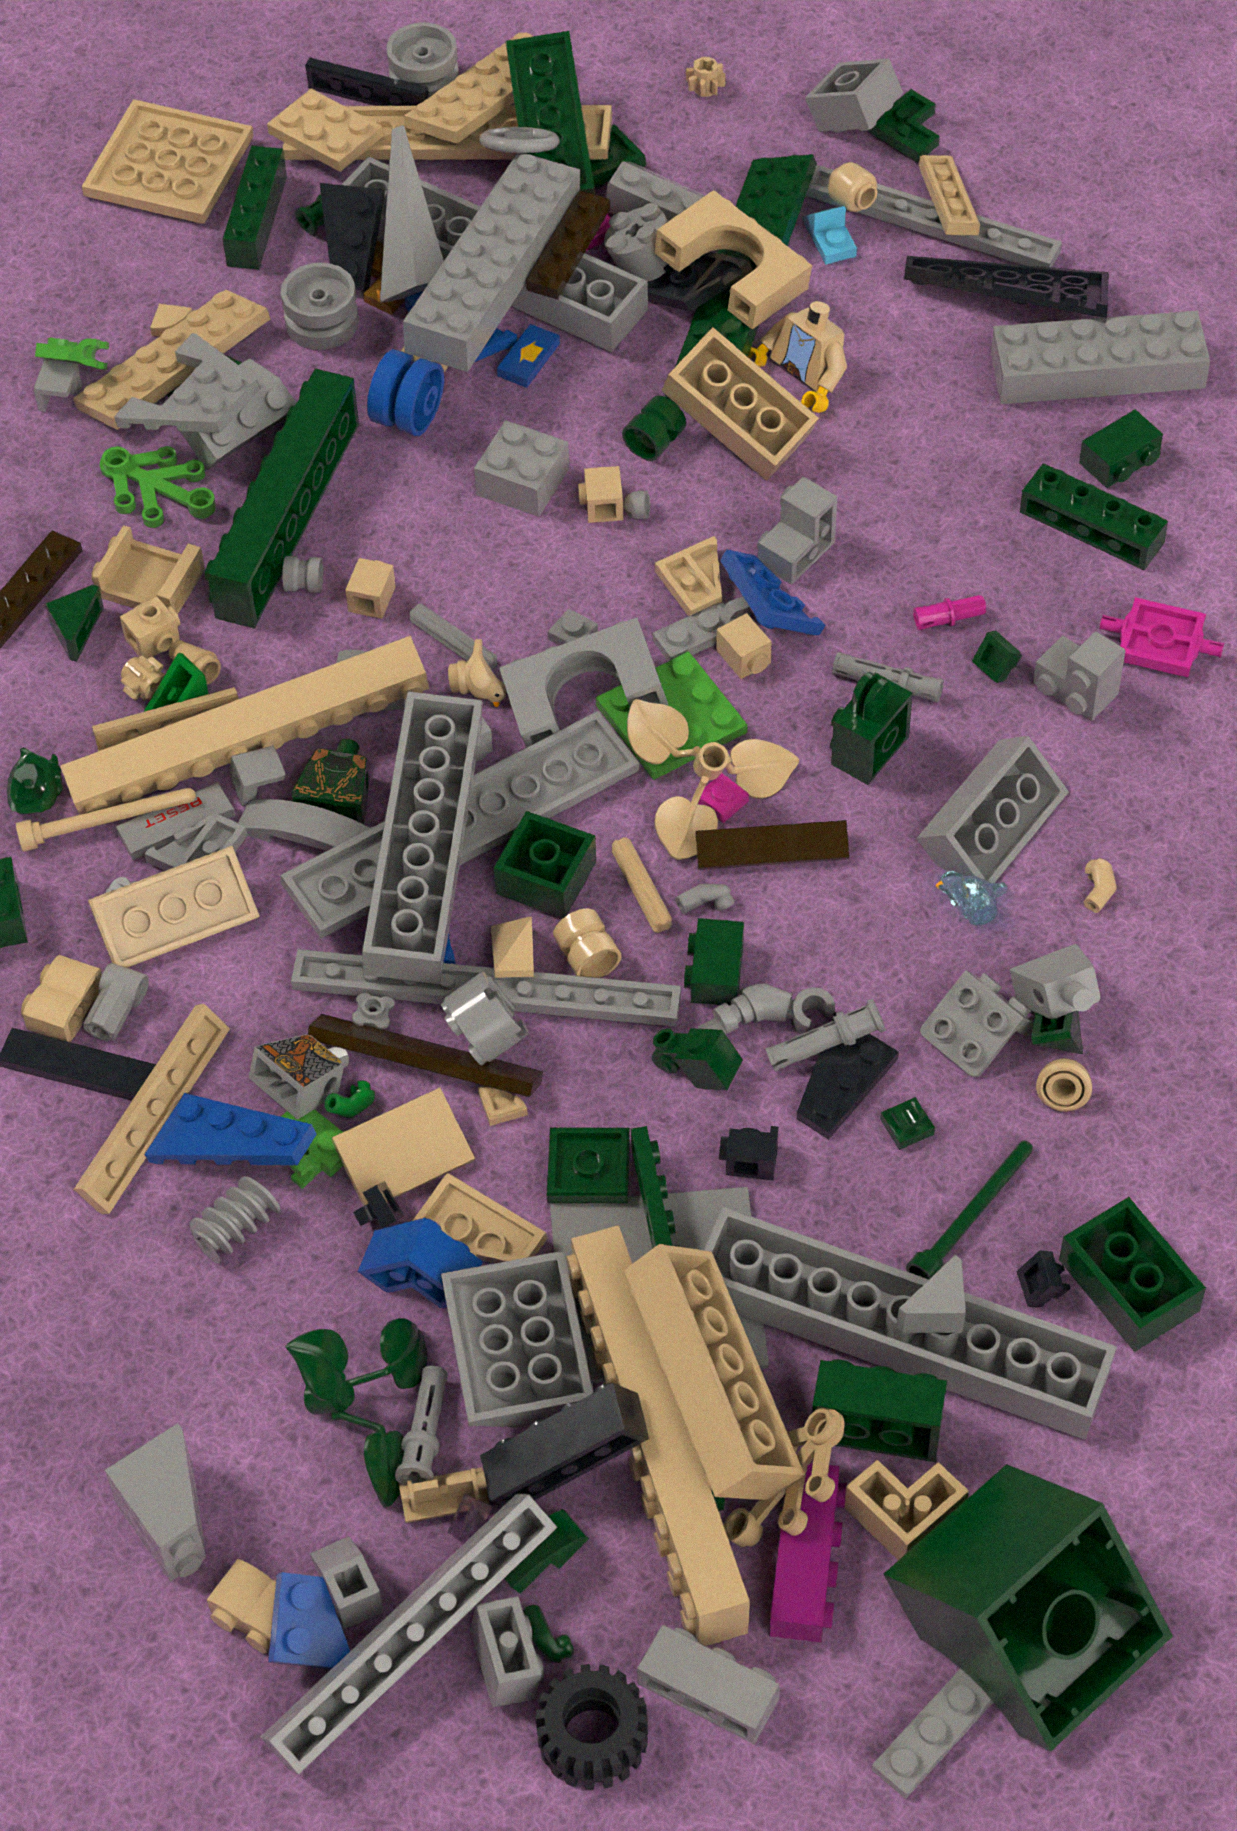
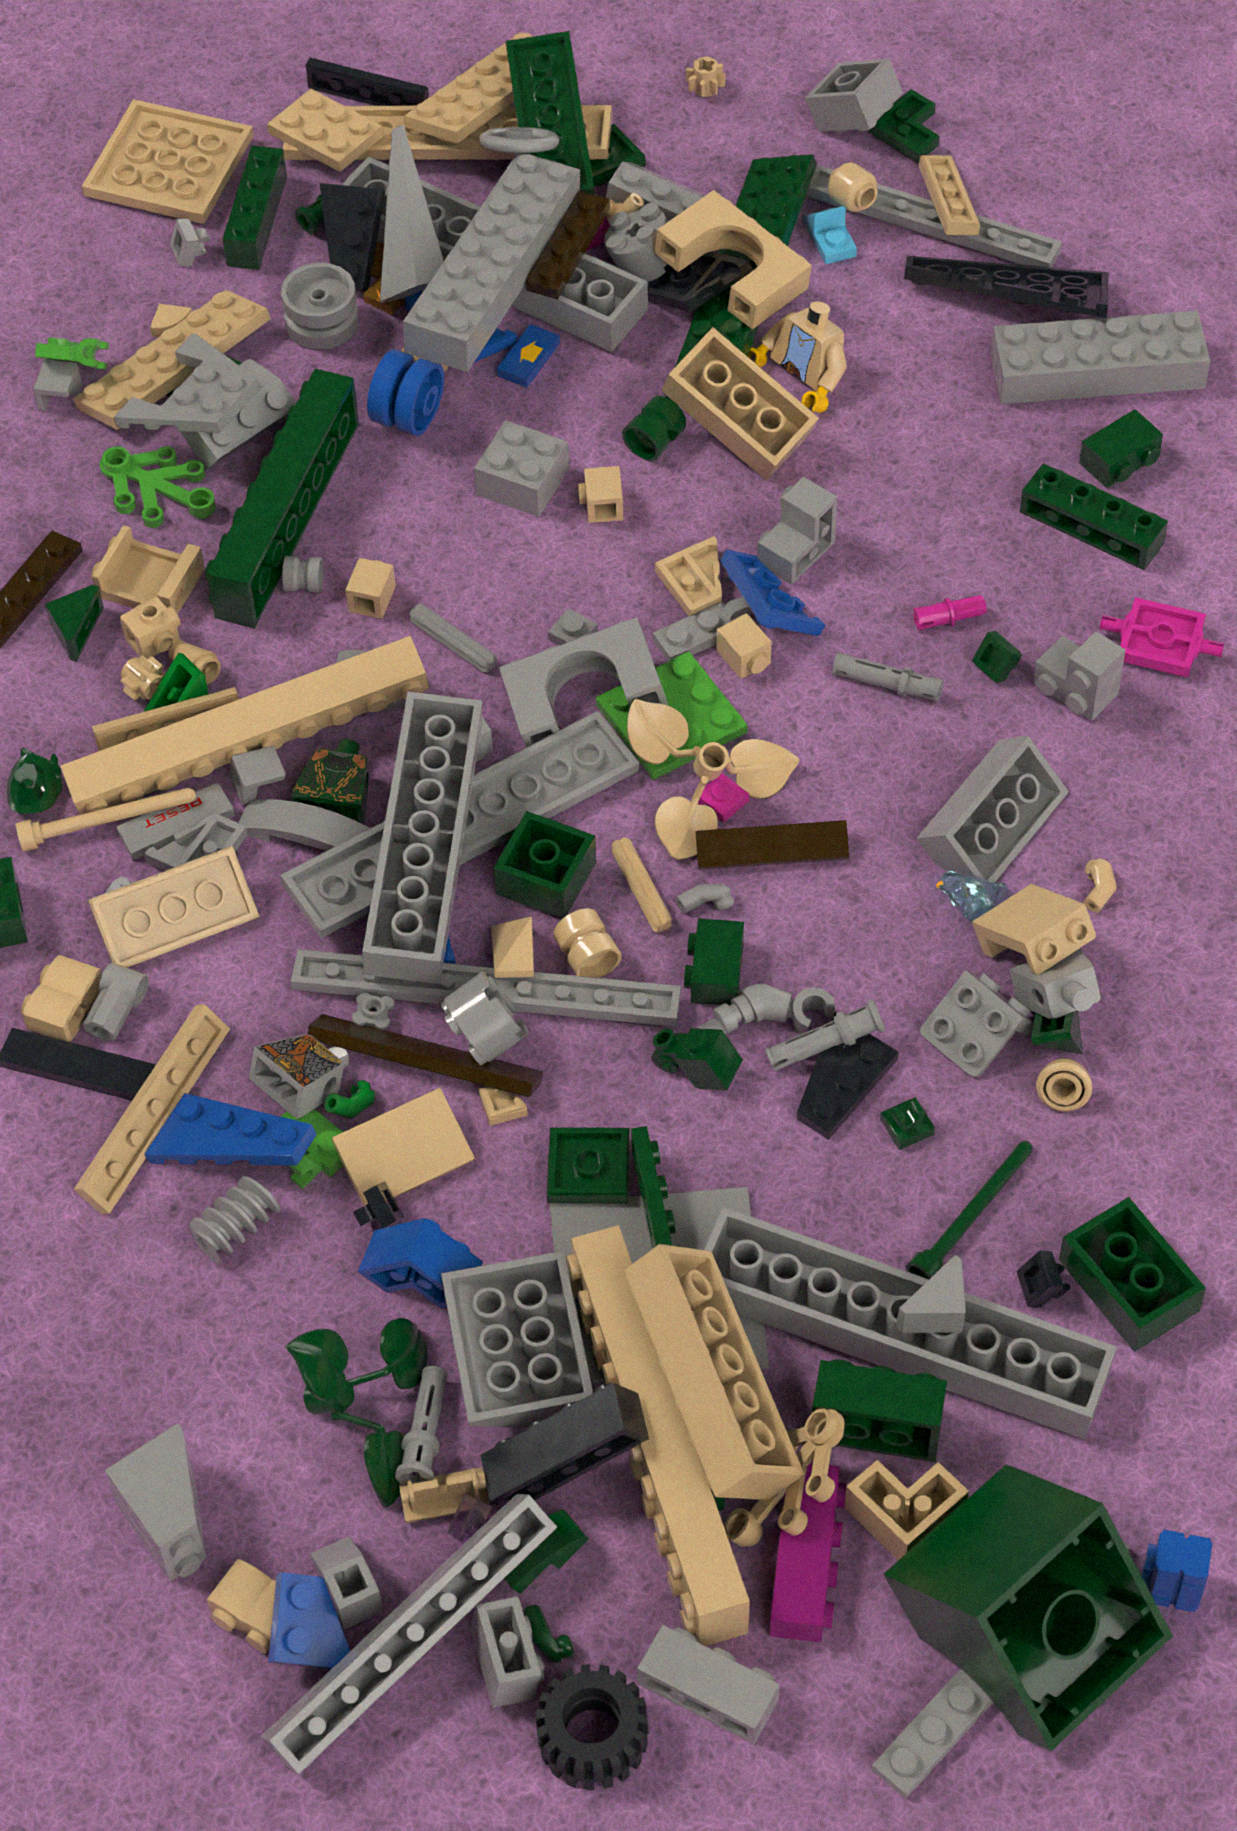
(186, 242): none -> light grey tile
(423, 55): light grey wheel -> none
(476, 677): tan animal -> none
(481, 1223): tan wing -> none
(630, 205): none -> tan arm
(637, 505): light grey hinge -> none
(750, 1152): black brick -> none
(870, 727): dark green brick -> none
(1037, 925): none -> tan panel
(1177, 1569): none -> blue brick

